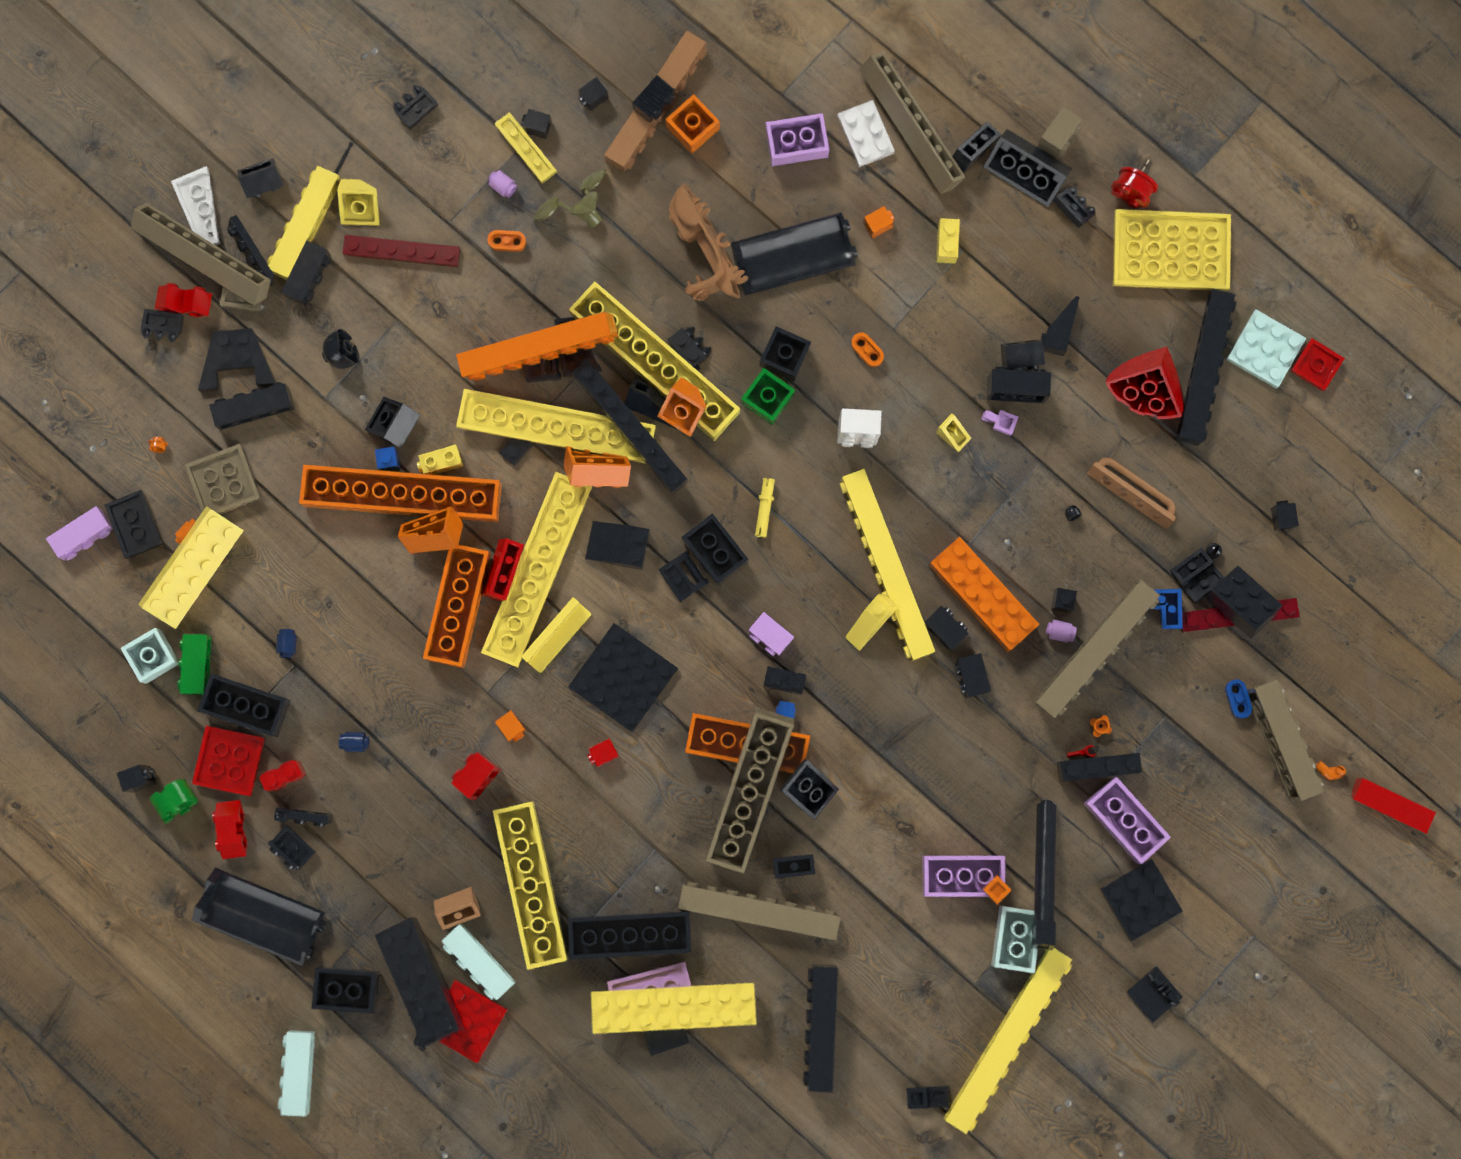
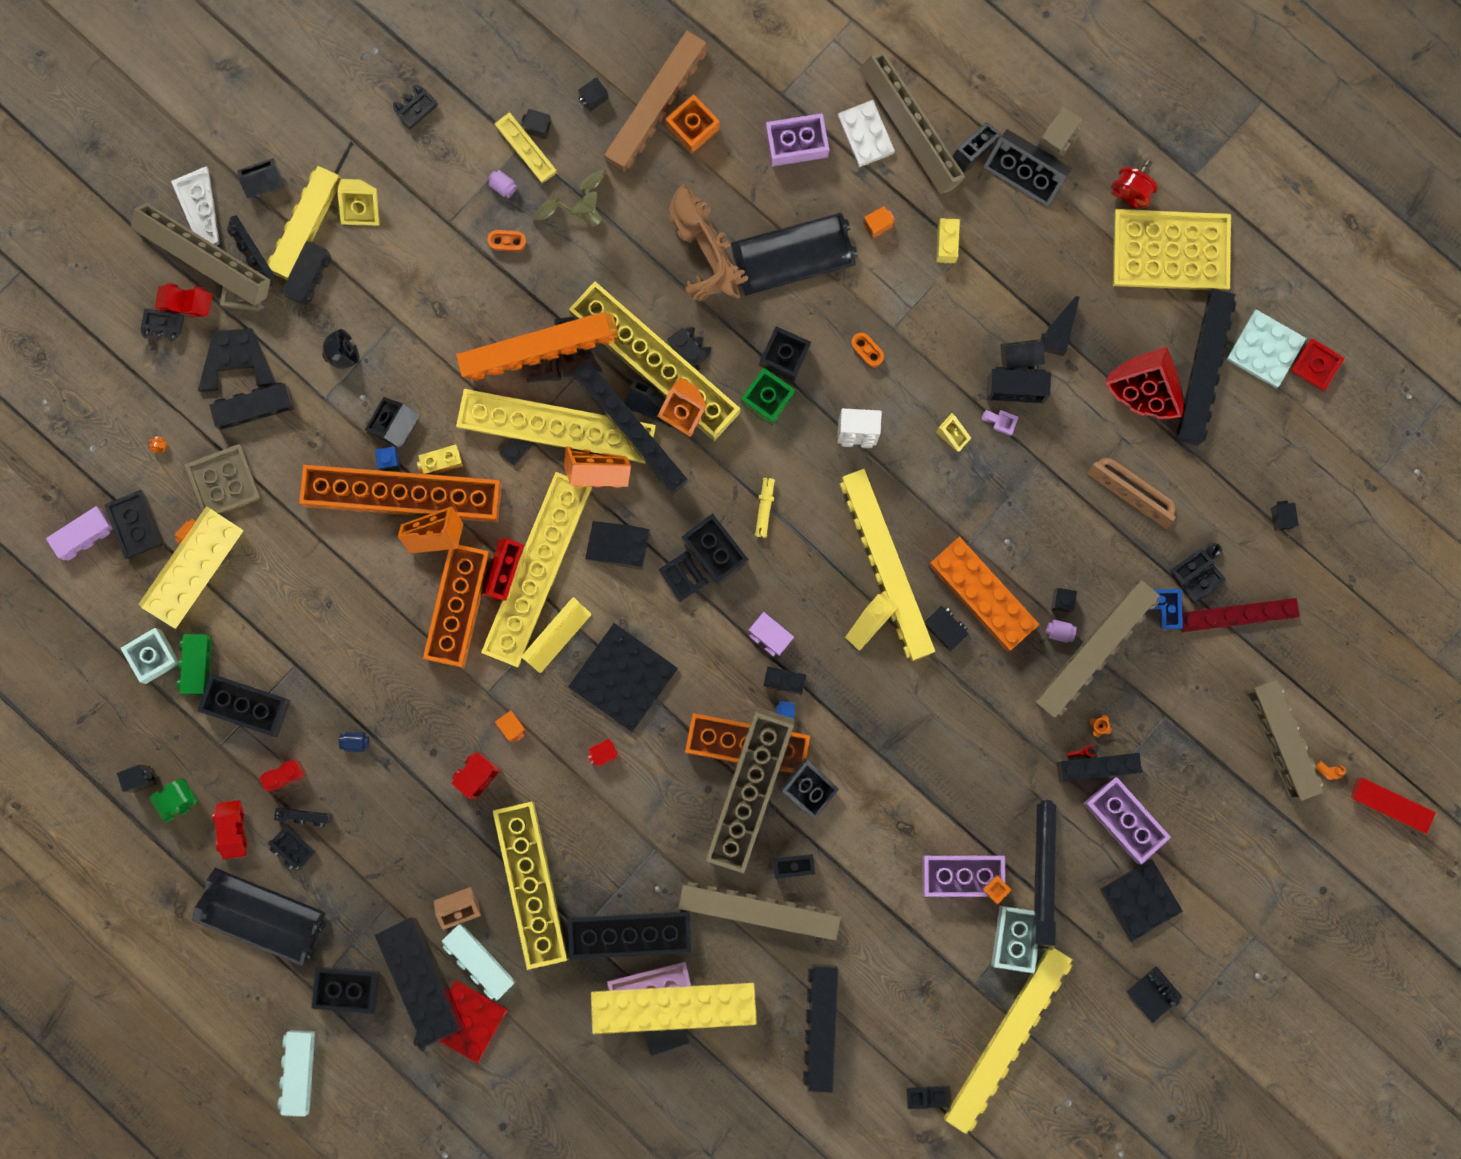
(228, 761): red plate -> none
(286, 643): dark blue brick -> none
(401, 251): dark red plate -> none
(654, 99): black brick -> none
(972, 675): black brick -> none
(1072, 513): black hinge -> none
(1074, 207): black plate -> none
(1239, 698): blue plate -> none
(1244, 602): black brick -> none

